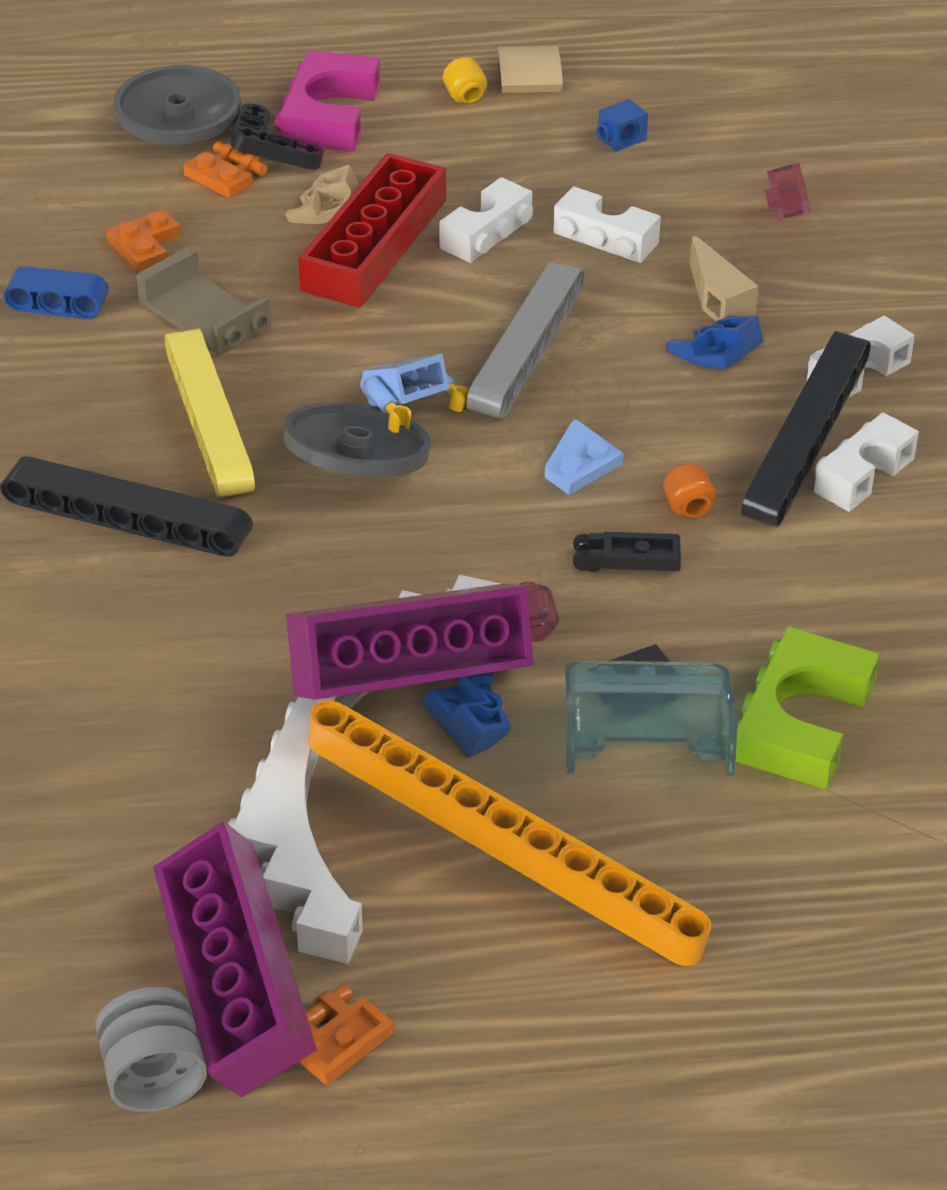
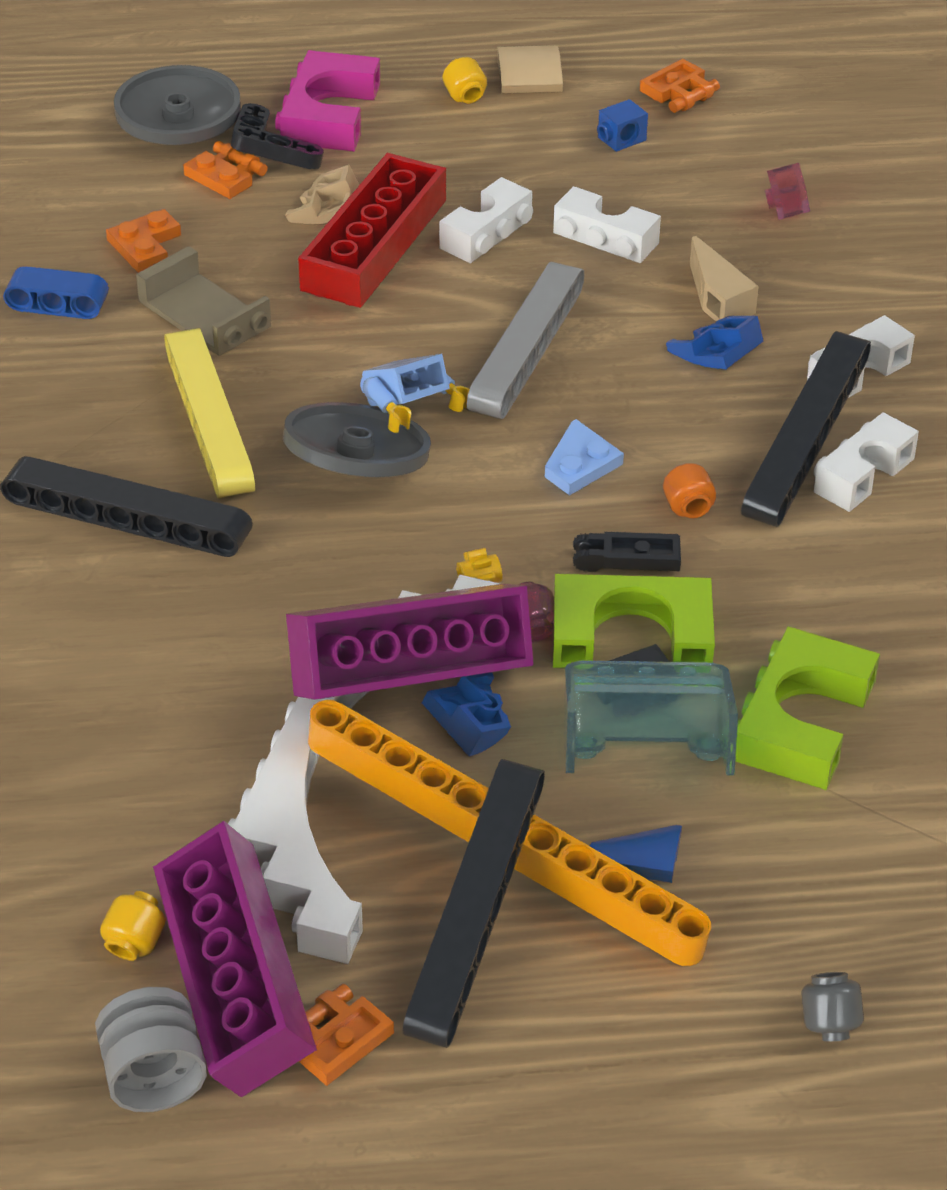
(132, 925): none -> yellow head
(473, 904): none -> black beam
(480, 566): none -> yellow gear
(646, 852): none -> blue slope
(674, 82): none -> orange plate
(676, 603): none -> lime arch
(832, 1005): none -> dark grey head

